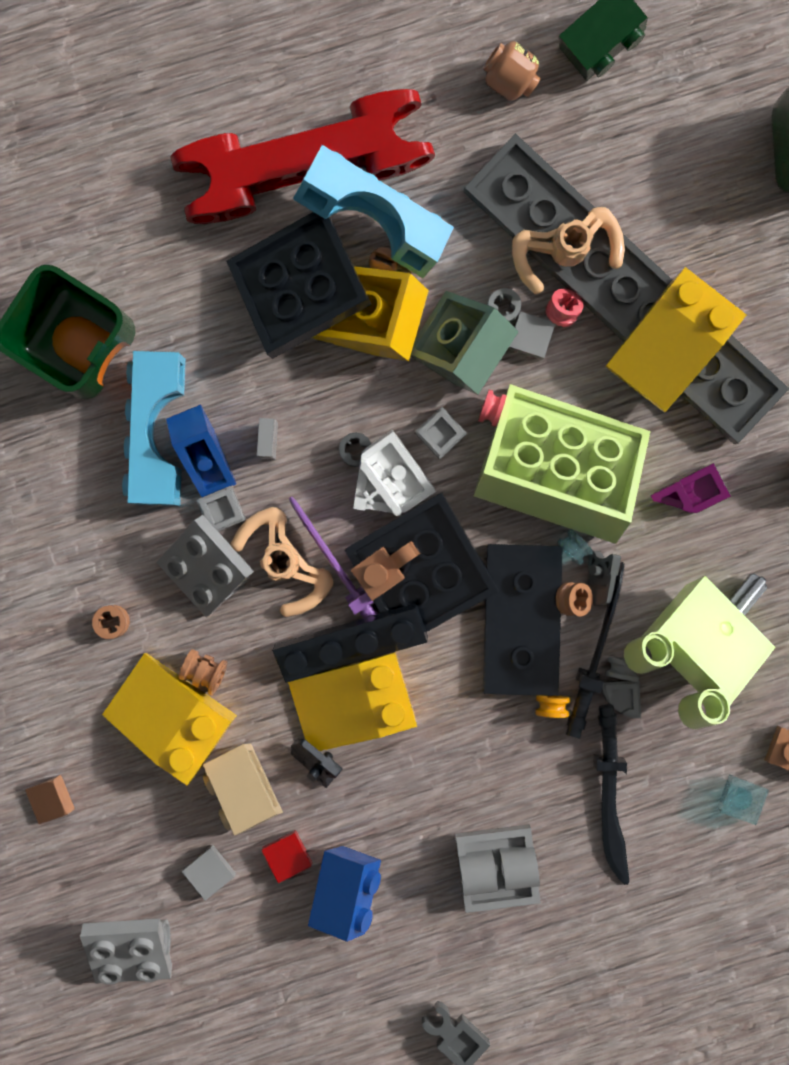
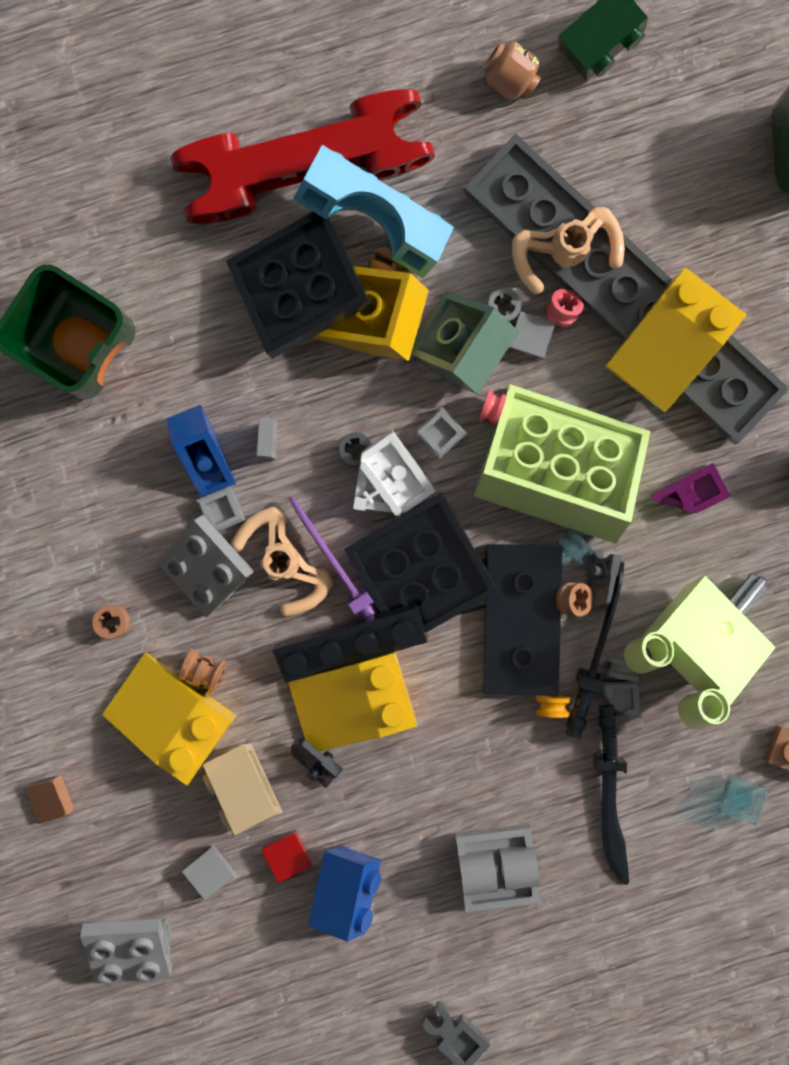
(155, 382): medium azure arch -> none
(382, 571): nougat plate -> none

